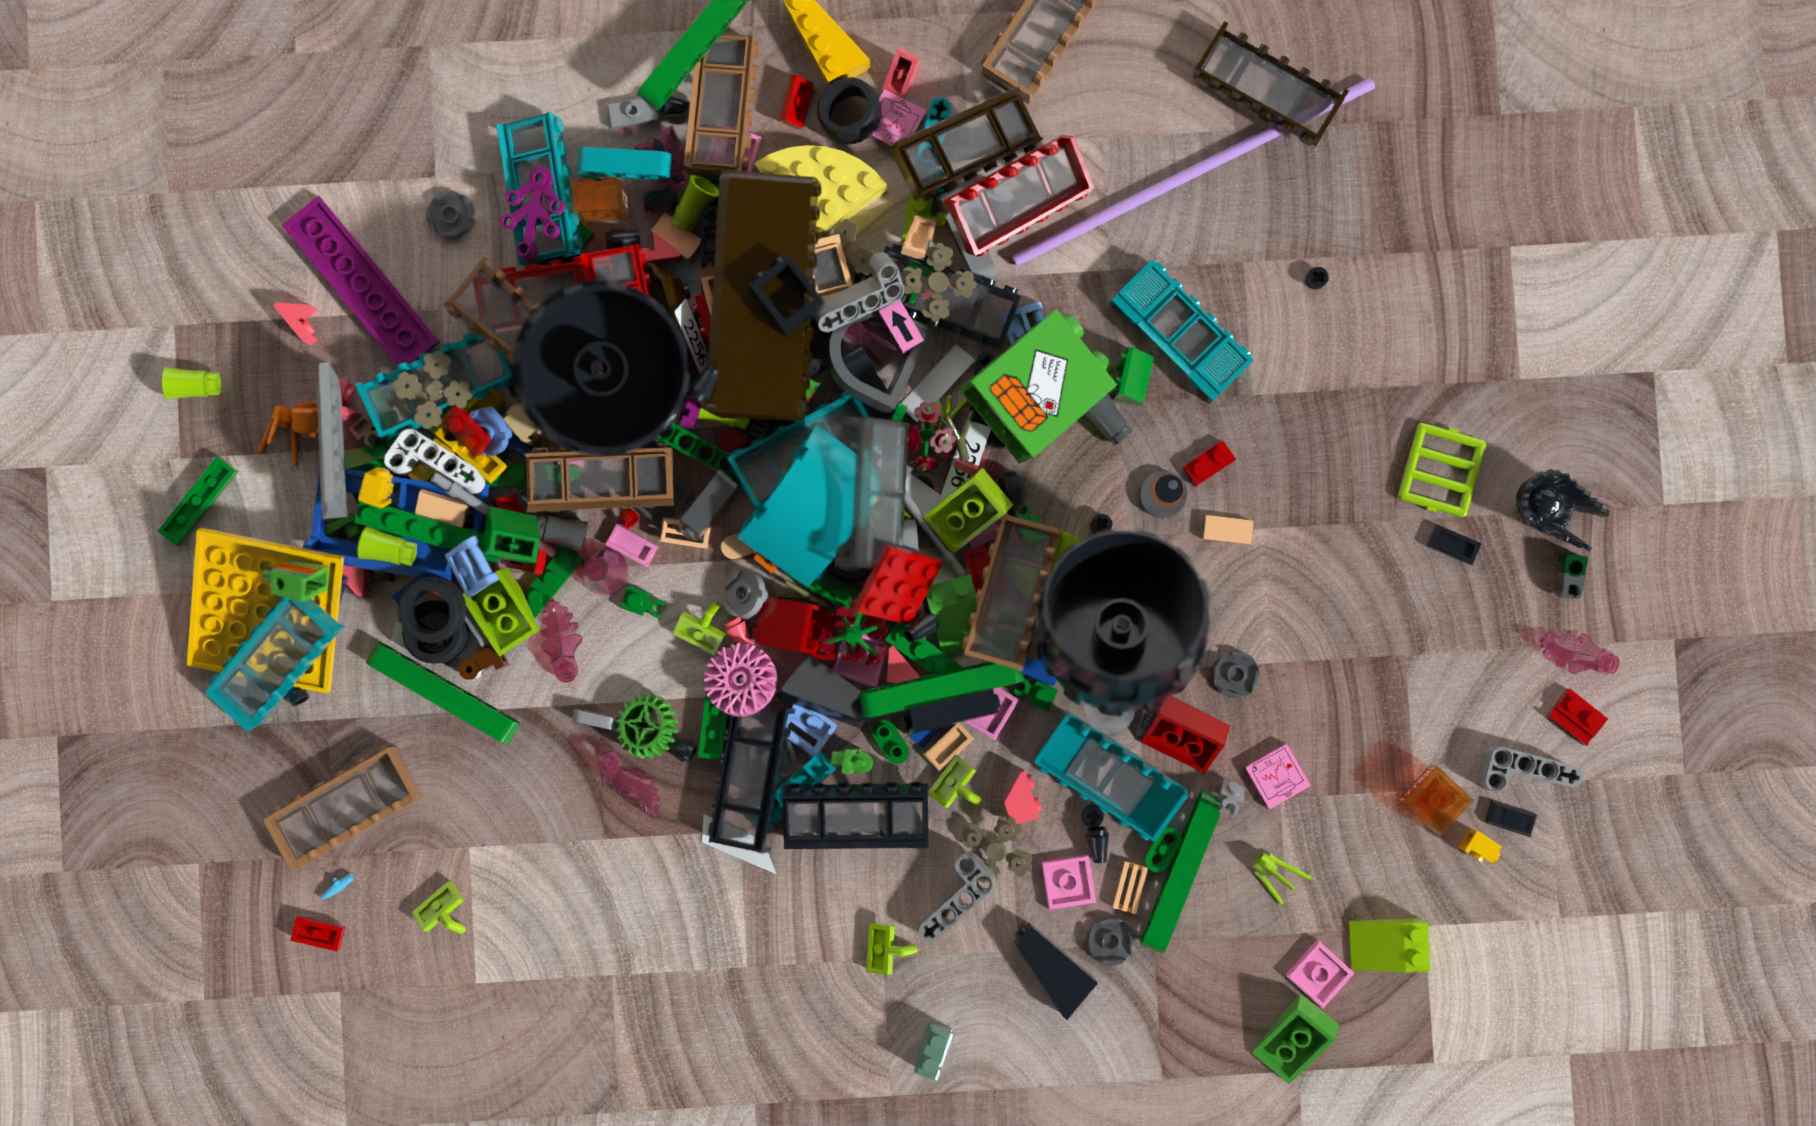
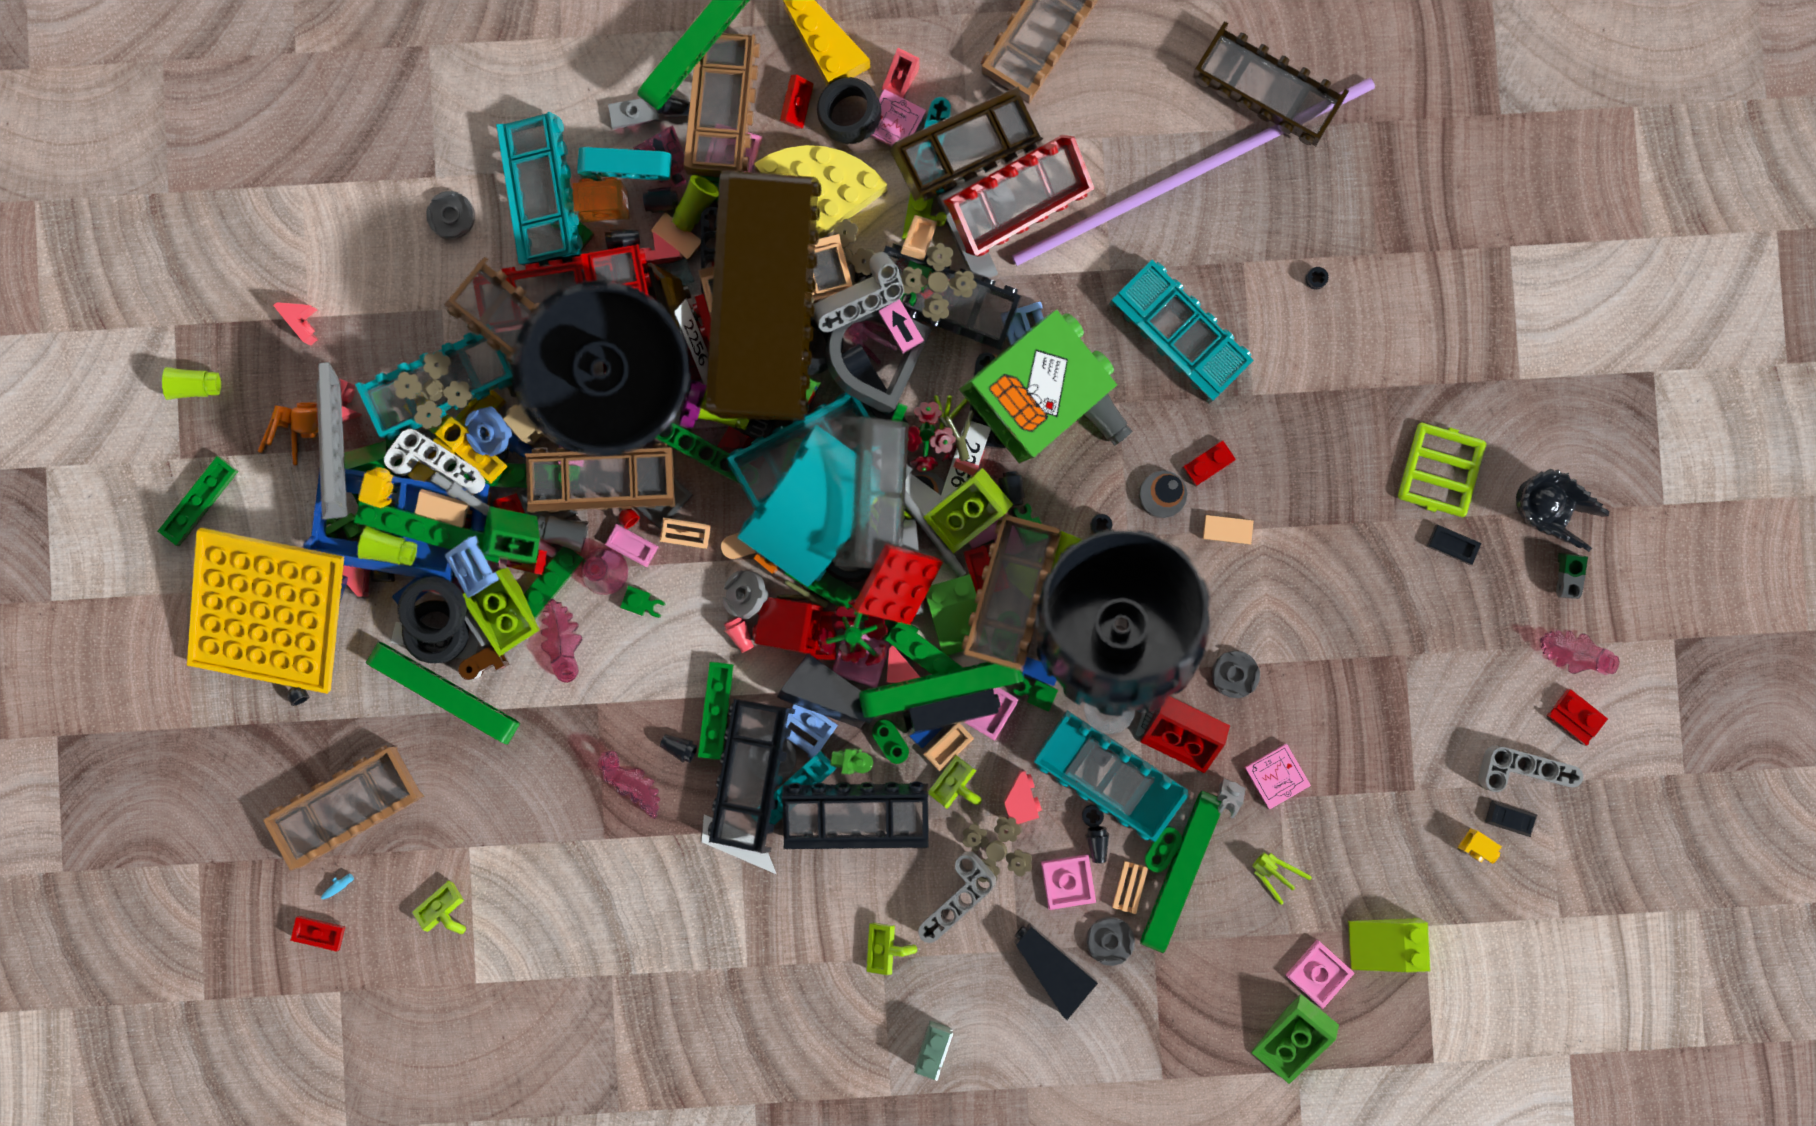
(272, 660): window -> none
(297, 580): bright green torso -> none
(360, 282): magenta plate -> none
(365, 431): dark tan plate -> none
(467, 431): red plate -> none
(533, 210): magenta plant -> none
(594, 719): light grey beam -> none
(645, 745): bright green gear -> none
(699, 631): lime plate -> none
(703, 385): black cone -> none
(708, 506): dark grey slope -> none
(729, 668): bright pink wheel -> none
(803, 314): black window -> none
(921, 627): black cone -> none
(939, 379): white sticker -> none
(1133, 376): green slope -> none
(1435, 799): clear orange brick -> none

